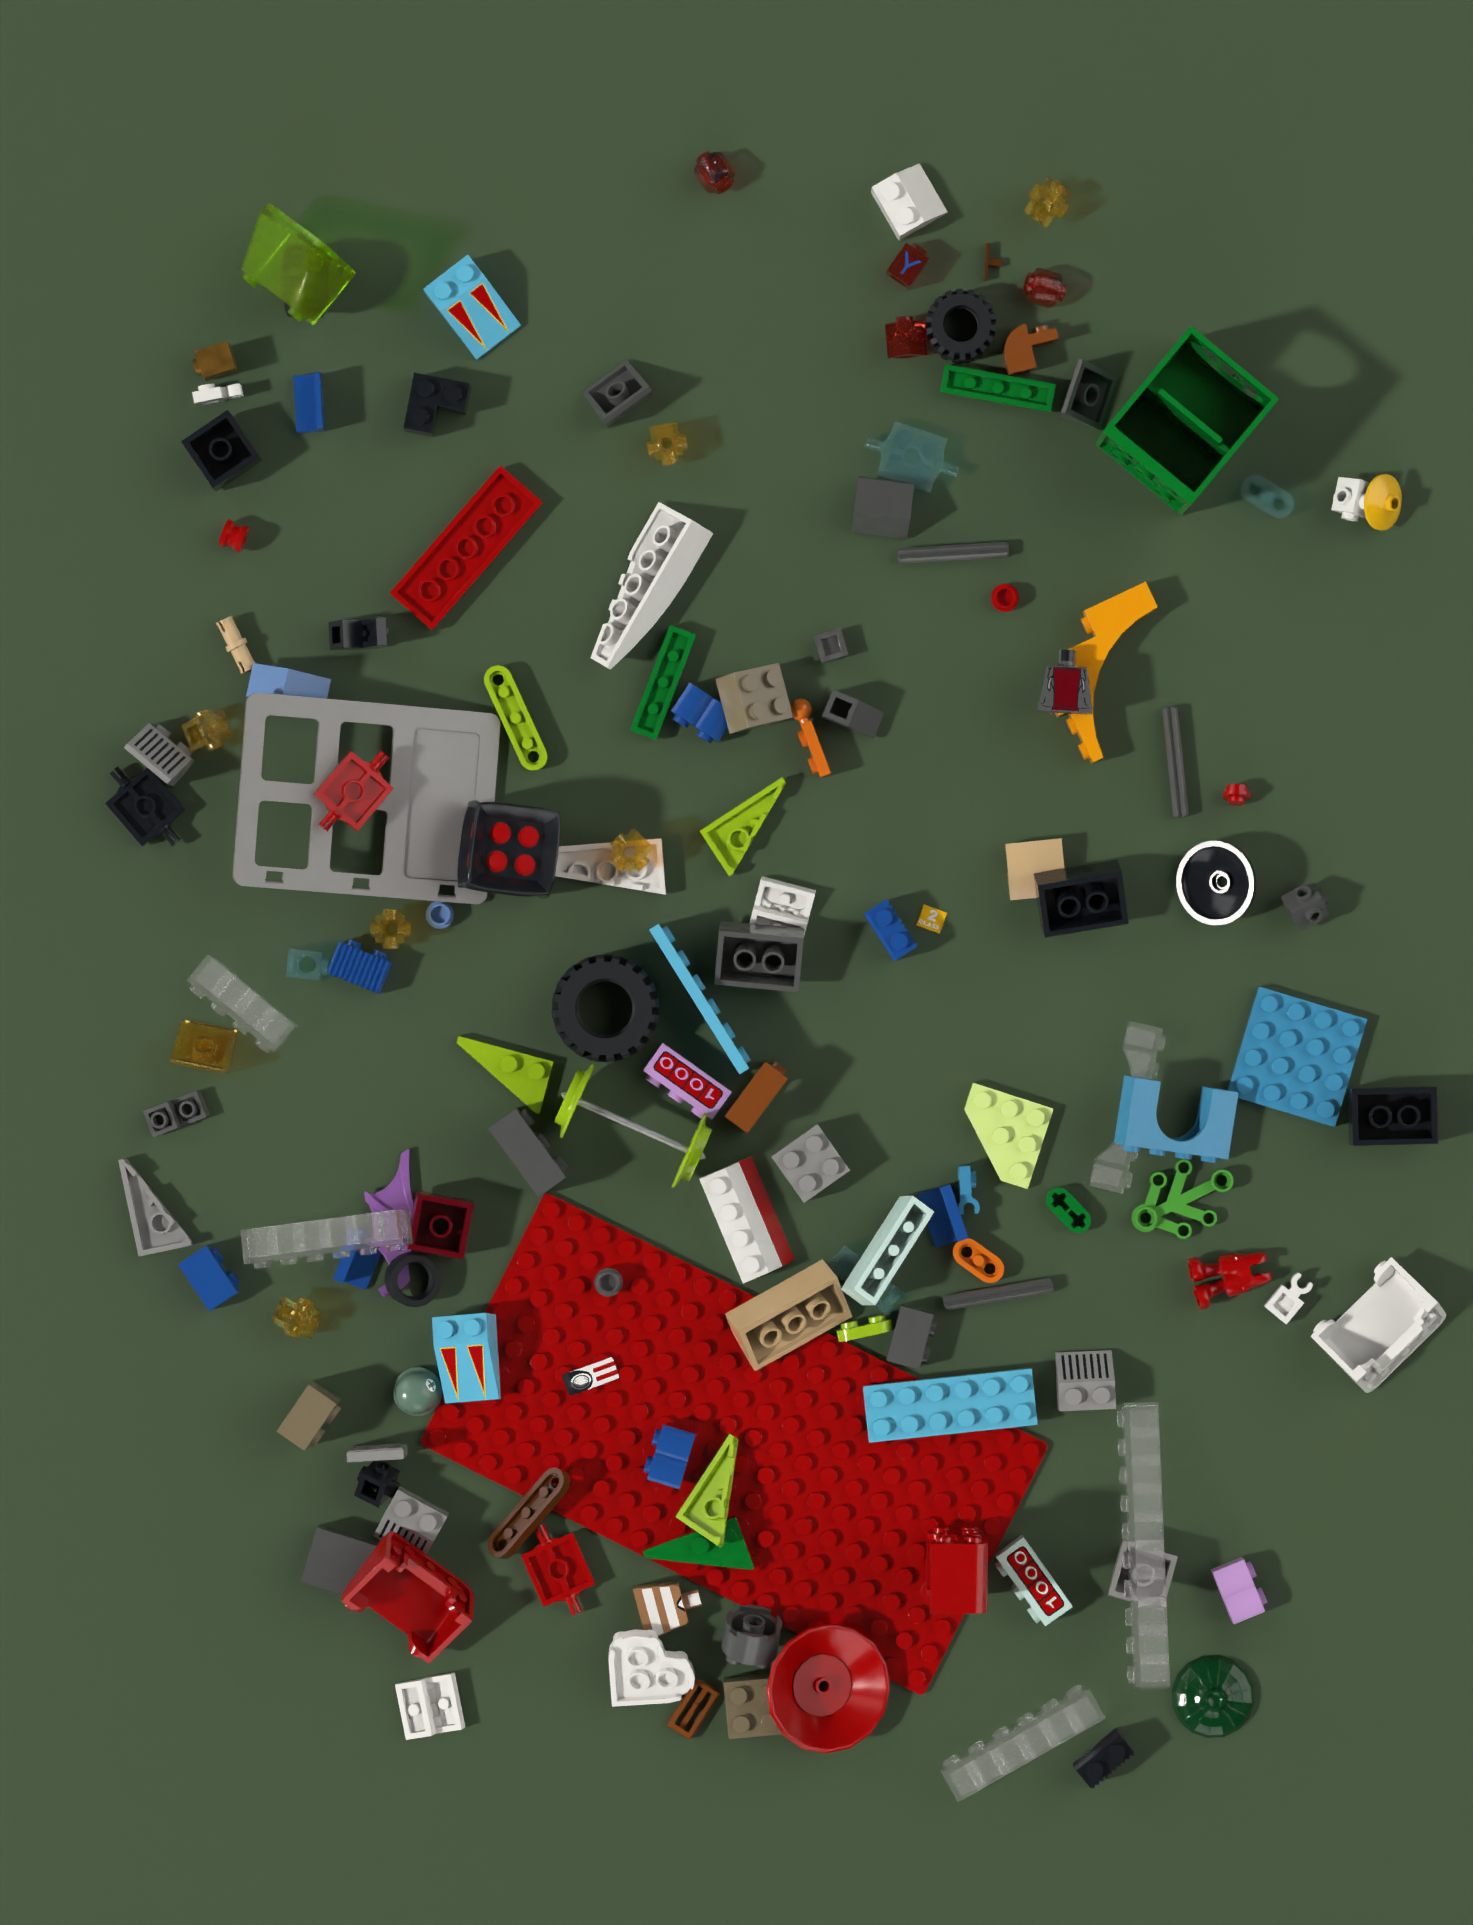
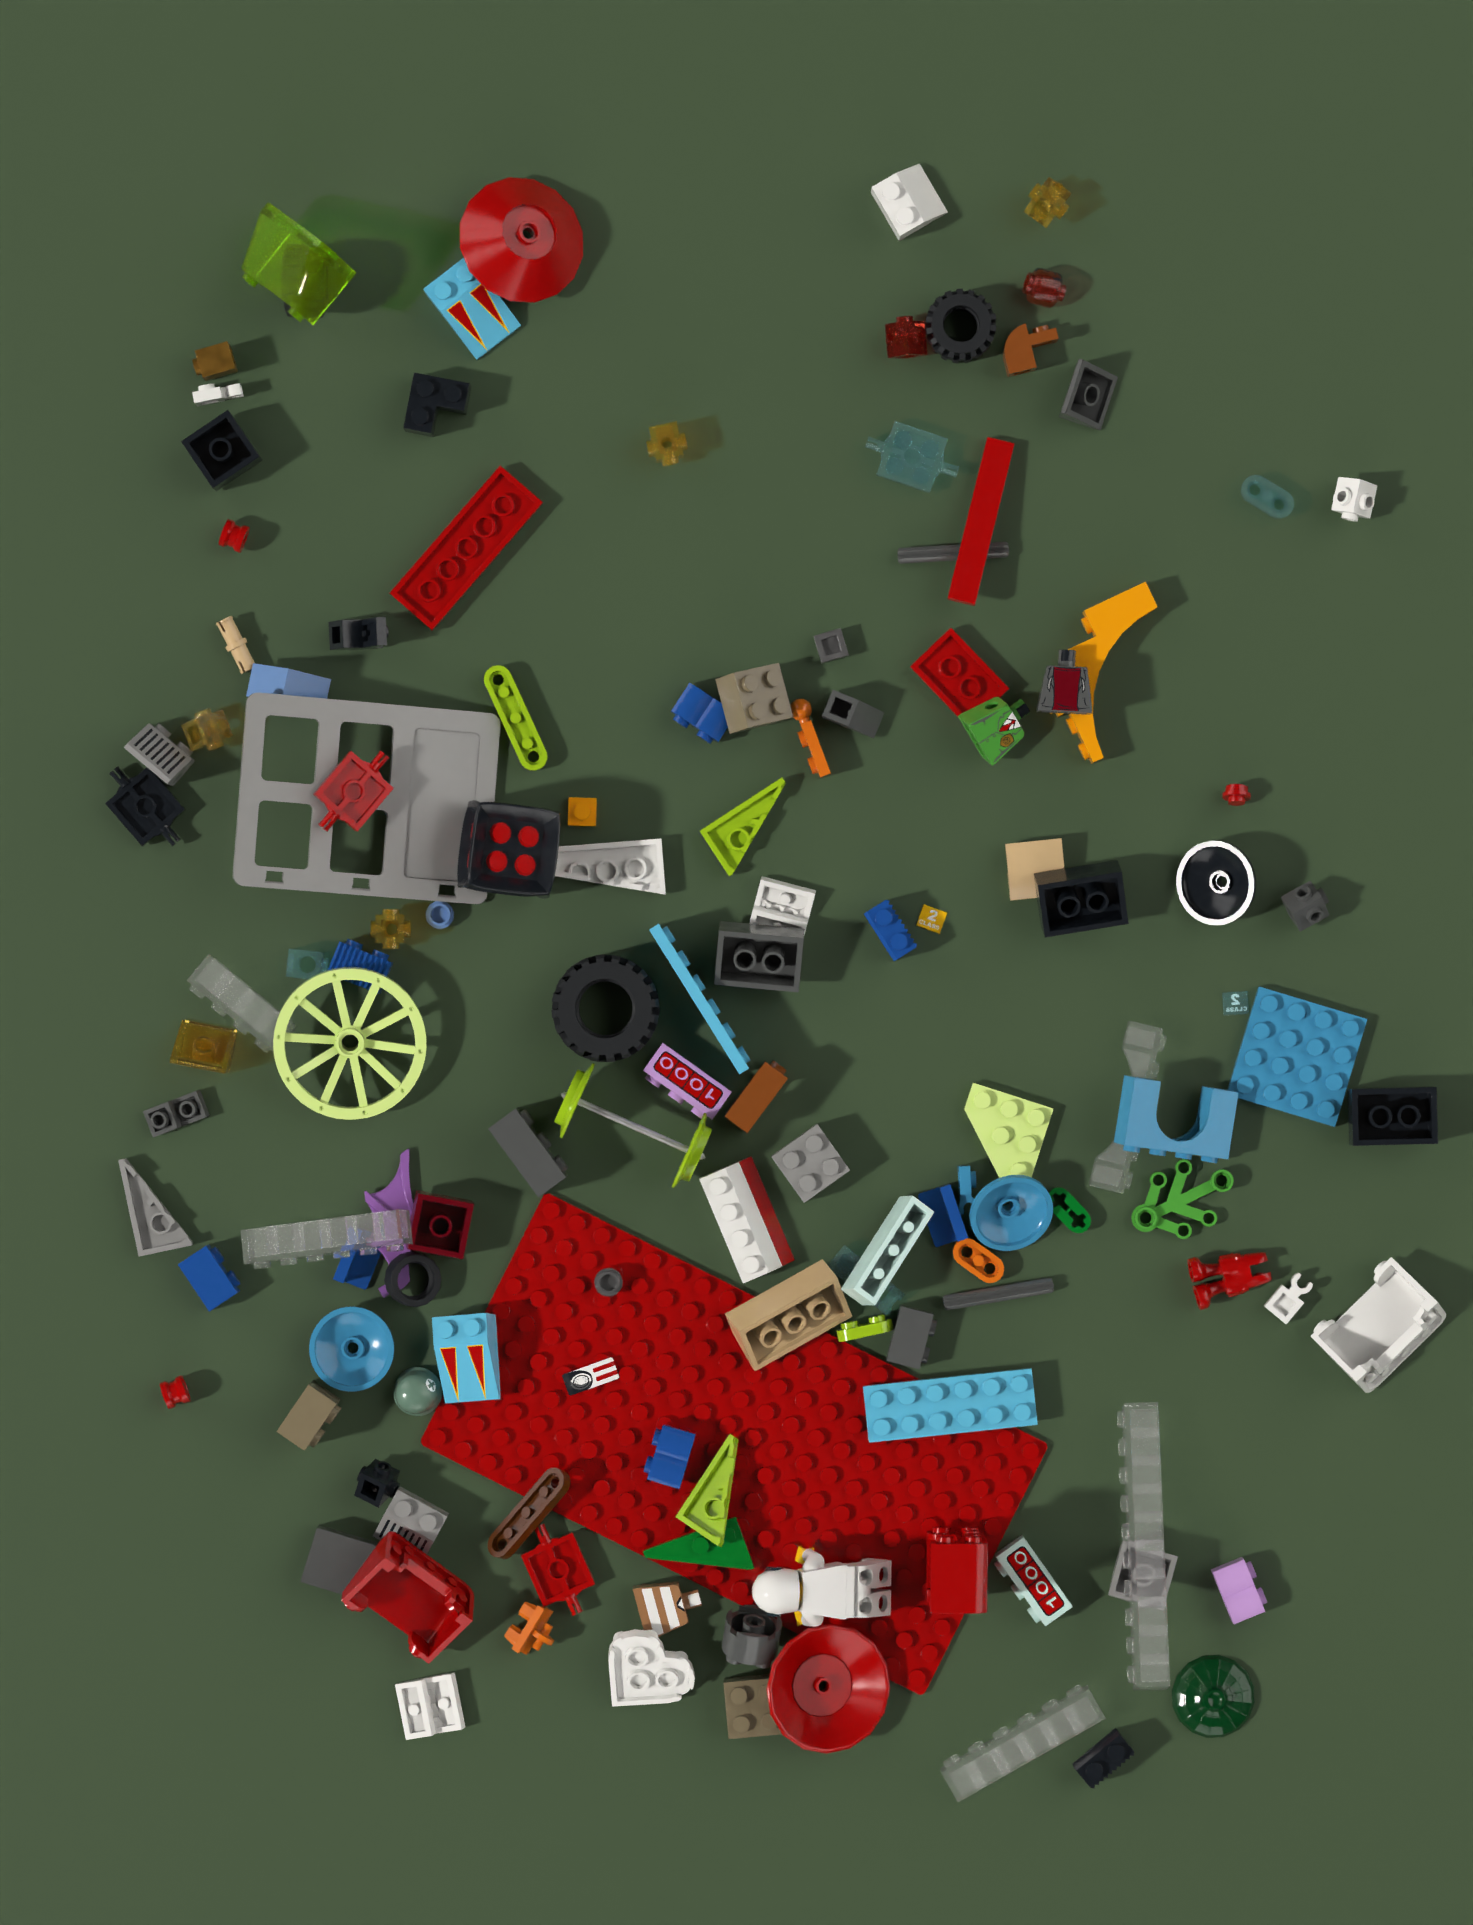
(175, 1392): none -> red wheel
(297, 1317): clear yellow brick -> none
(309, 403): blue panel -> none
(331, 1354): none -> dark azure dish
(364, 1109): none -> yellowish green wheel
(377, 1452): light grey tile -> none
(501, 255): none -> red dish
(519, 1072): lime wing -> none
(535, 1631): none -> orange hips
(582, 811): none -> light orange plate
(617, 393): dark grey slope -> none
(636, 841): clear yellow brick -> none
(656, 573): white wedge -> none
(663, 682): green plate -> none
(705, 1688): dark orange tile -> none
(714, 172): clear red head -> none
(824, 1589): none -> white piece
(882, 507): dark grey slope -> none
(908, 265): clear red brick -> none
(957, 674): none -> red plate
(980, 521): none -> red tile
(990, 262): reddish brown piece -> none
(994, 727): none -> bright green torso
(997, 388): green plate -> none
(1004, 597): red plate -> none
(1013, 1224): none -> dark azure dish
(1085, 1380): light grey slope -> none
(1175, 761): dark grey axle -> none
(1185, 421): green container -> none
(1235, 1003): none -> clear light blue sticker
(1382, 502): yellow dish -> none

